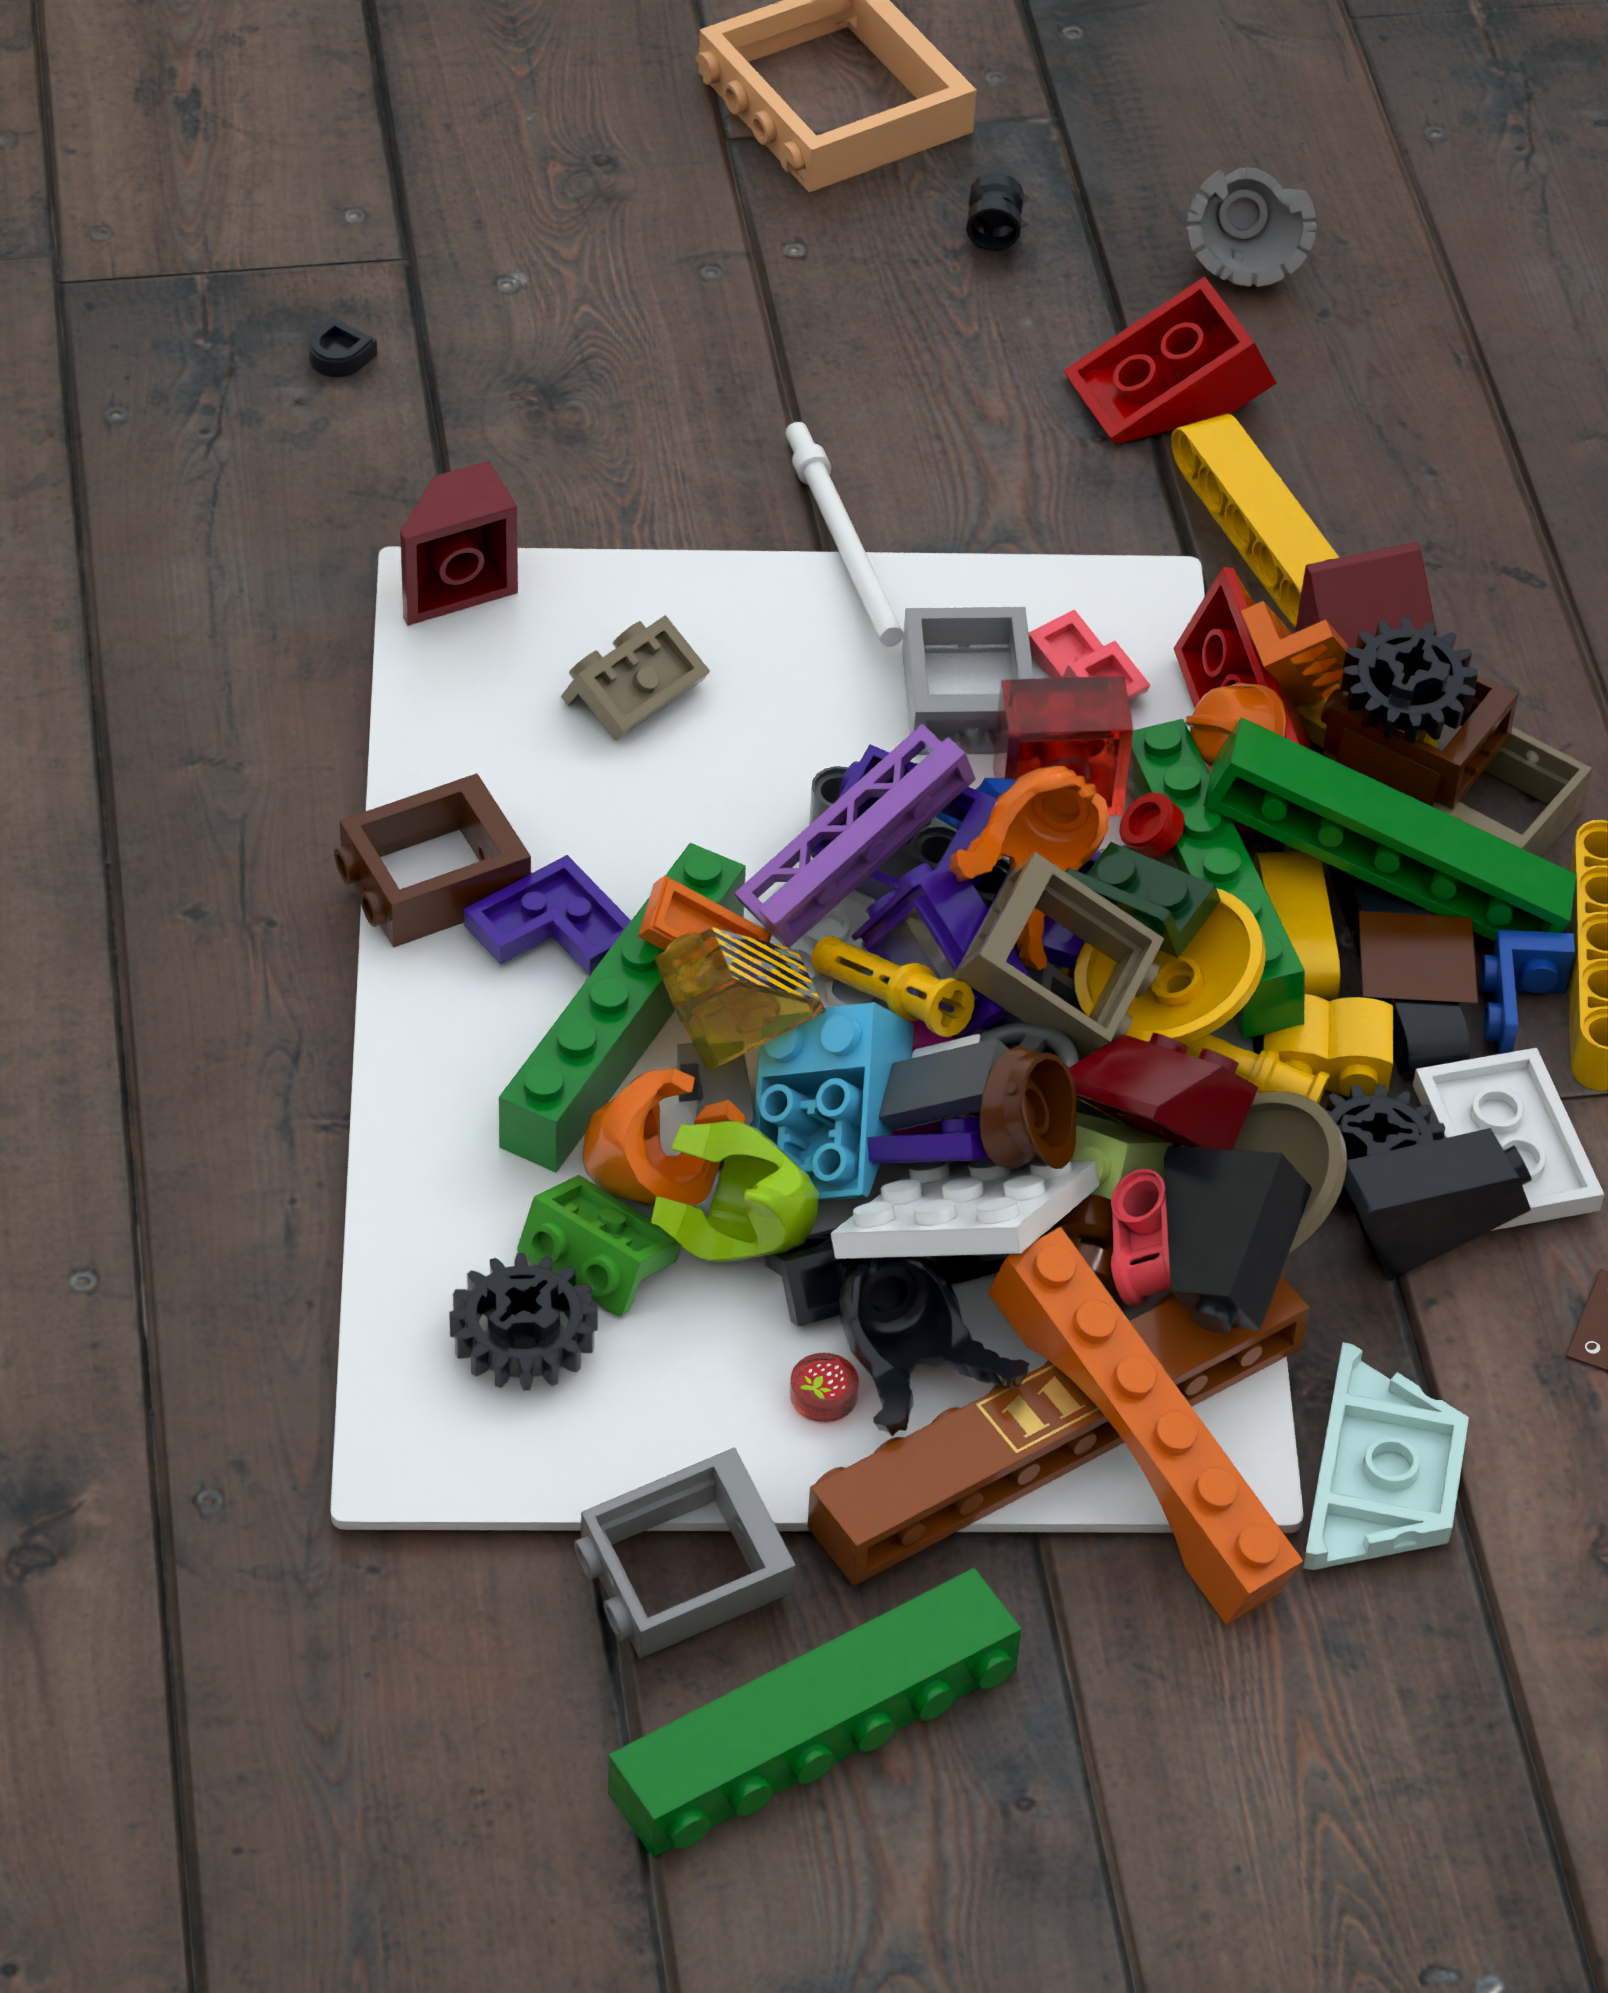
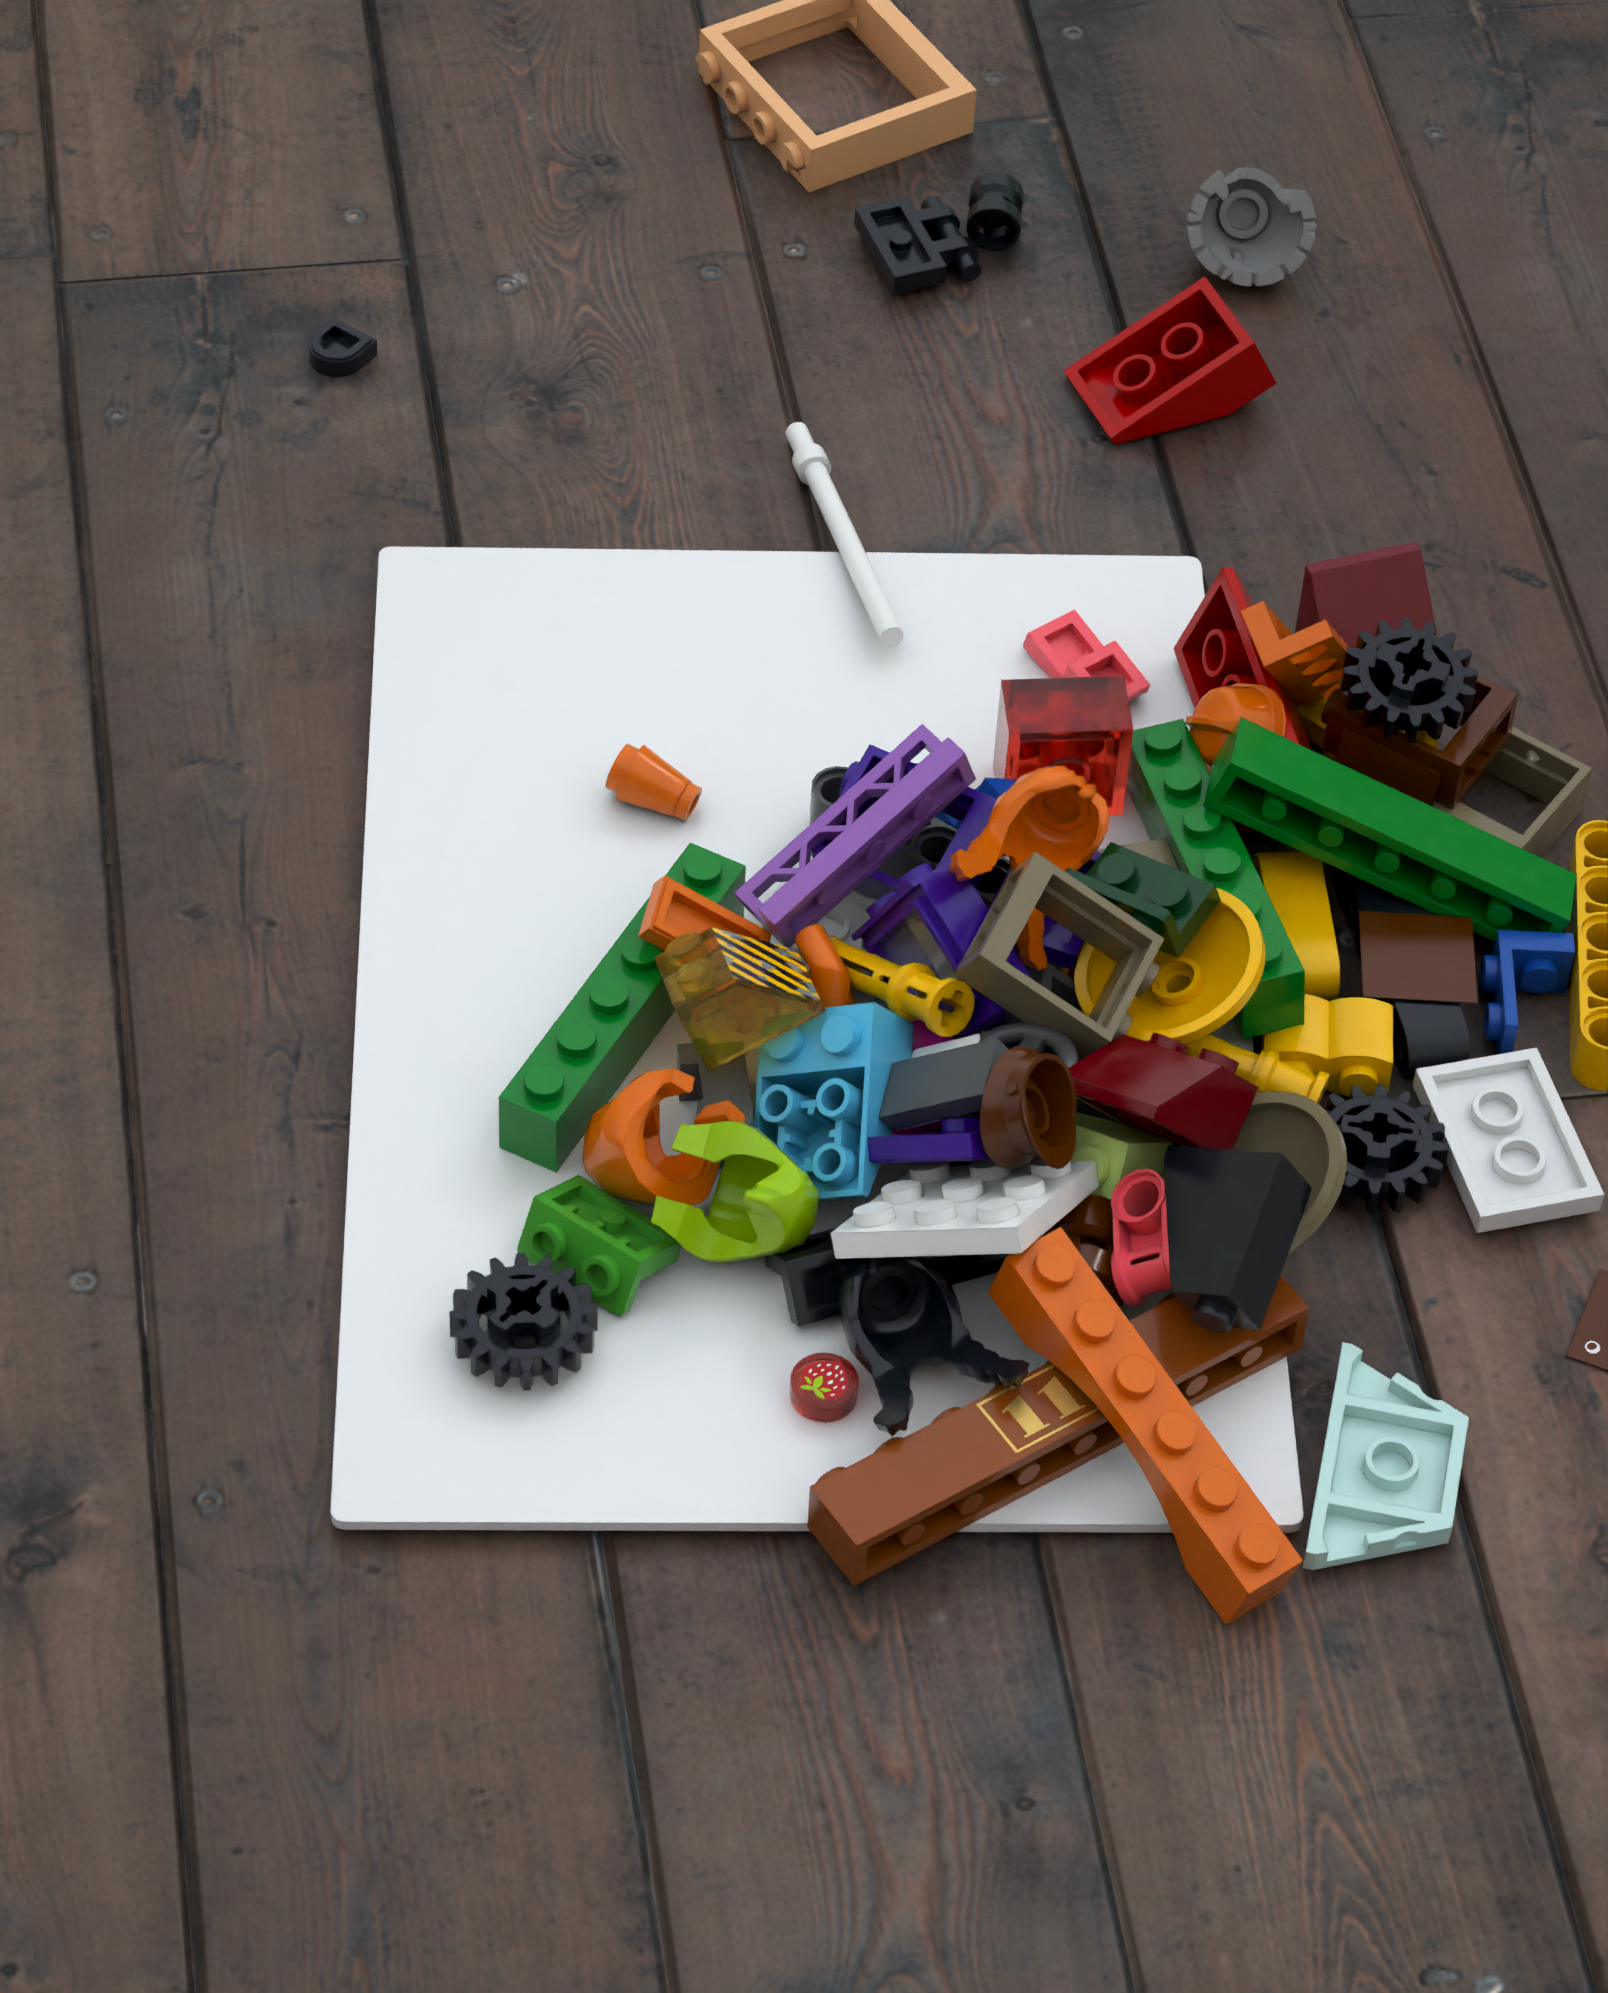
(439, 901): reddish brown window -> none
(459, 544): dark red slope -> none
(547, 904): dark purple plate -> none
(637, 677): dark tan bracket -> none
(652, 783): none -> orange cone
(713, 1479): light grey window -> none
(813, 1713): green brick -> none
(825, 966): none -> orange arm
(902, 243): none -> black plate
(957, 669): light grey window -> none
(1152, 825): red tile -> none
(1251, 506): yellow beam -> none
(1434, 1196): black slope -> none

